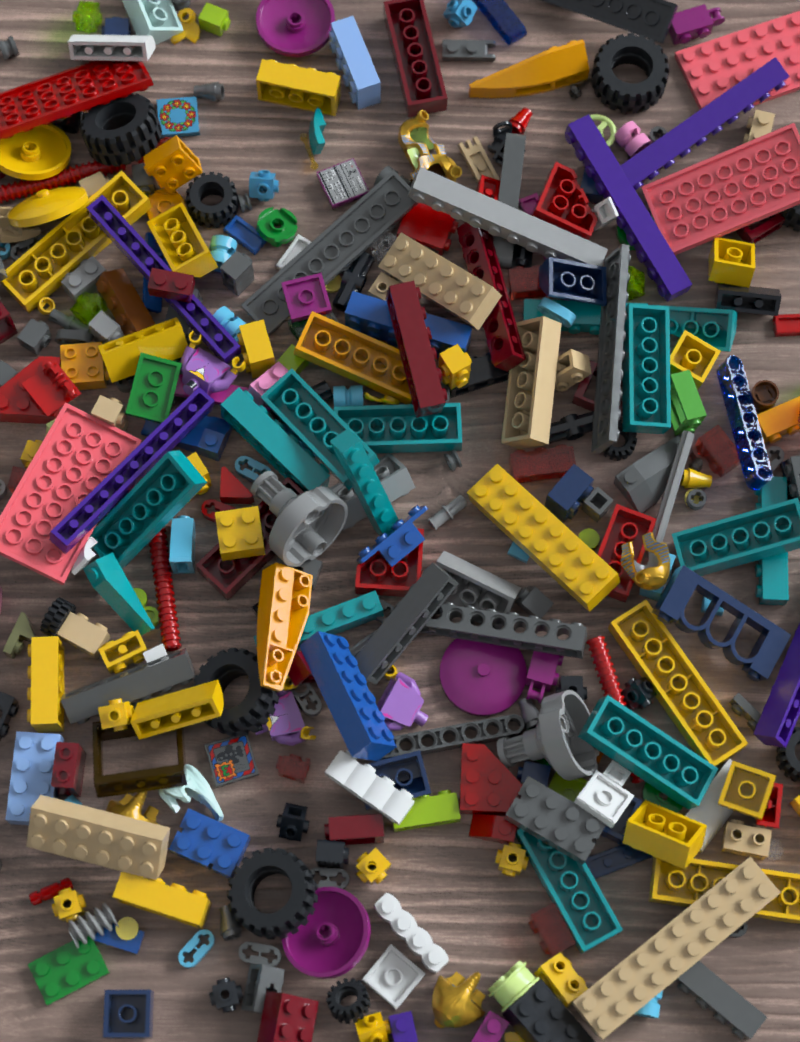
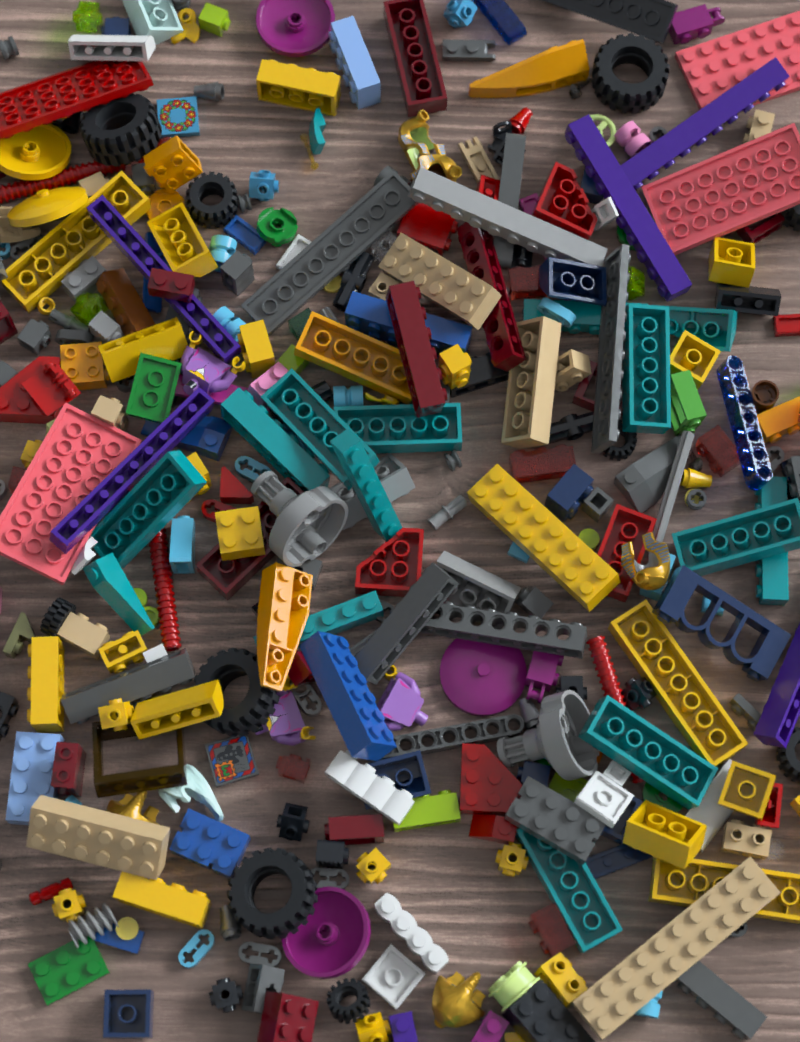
(305, 296): magenta plate -> none
(342, 183): light grey tile -> none
(398, 541): blue bracket -> none

